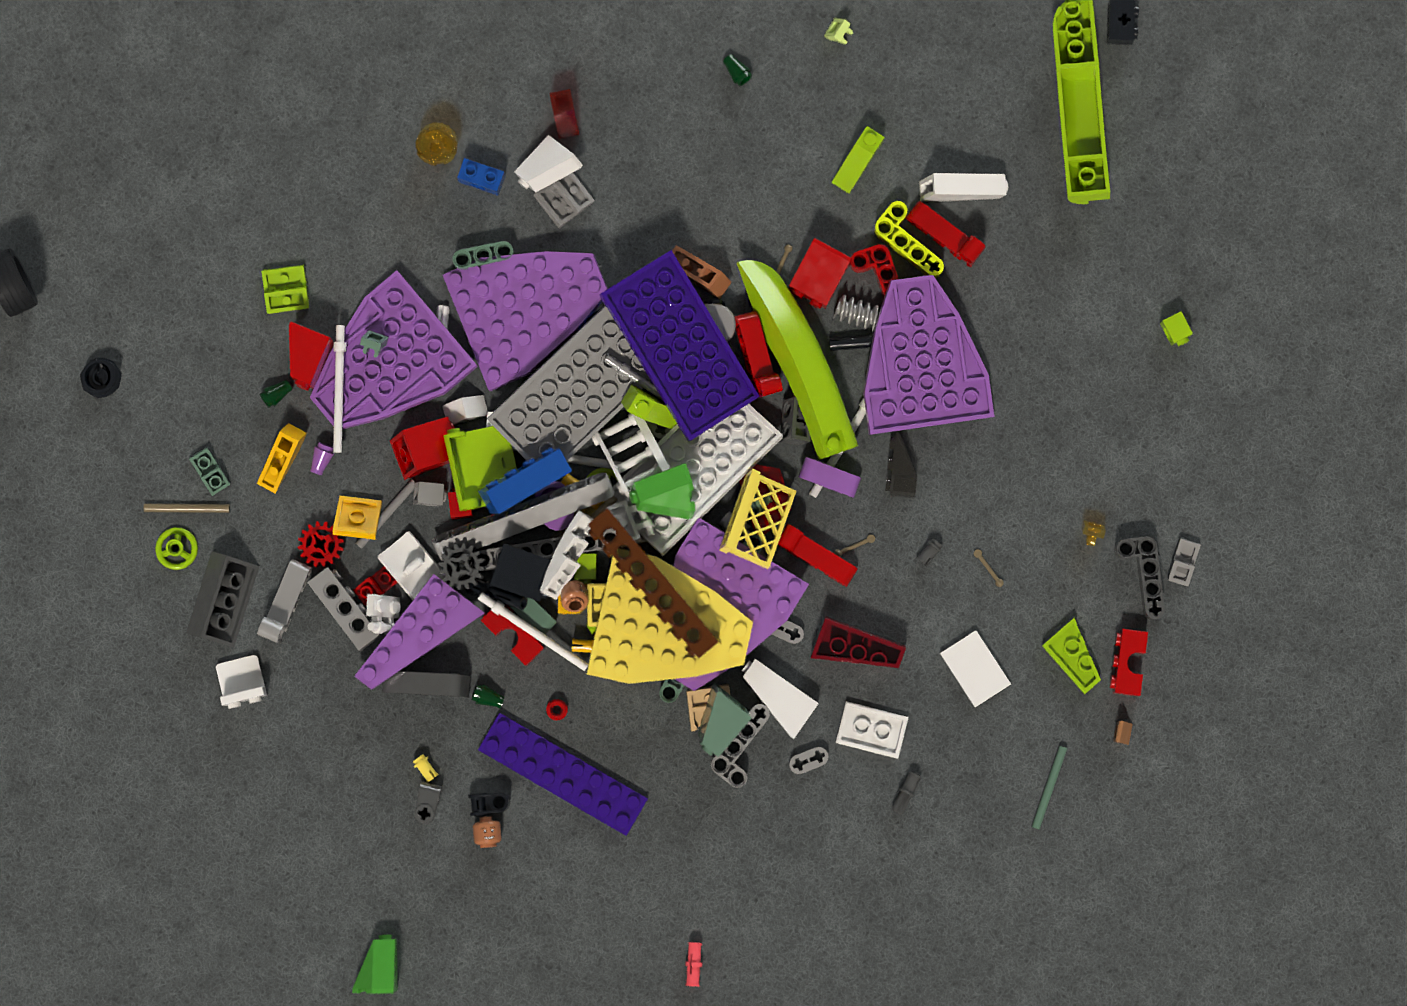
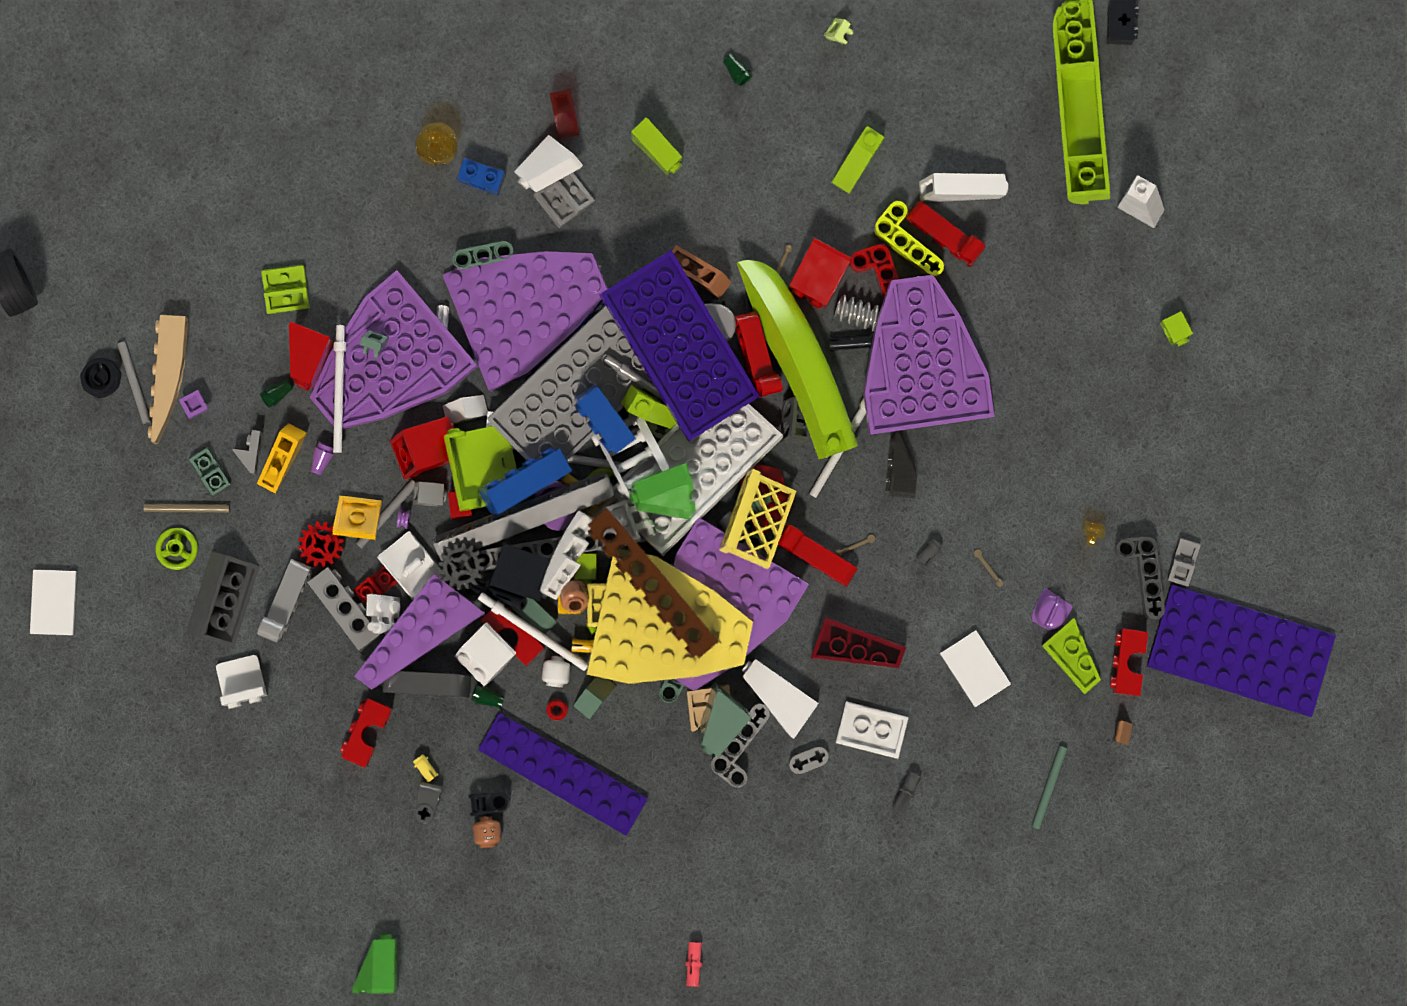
(53, 602): none -> white tile
(134, 382): none -> light grey bar
(168, 371): none -> tan slope
(193, 404): none -> medium lavender tile
(251, 458): none -> light grey slope
(370, 714): none -> red arch
(403, 518): none -> medium lavender bush
(485, 654): none -> white slope
(556, 672): none -> white head
(594, 696): none -> sand green slope
(603, 419): none -> blue brick
(656, 146): none -> lime slope
(785, 636): light grey beam -> none
(829, 477): medium lavender beam -> none
(1051, 611): none -> medium lavender piece
(1143, 201): none -> white slope
(1241, 651): none -> dark purple plate

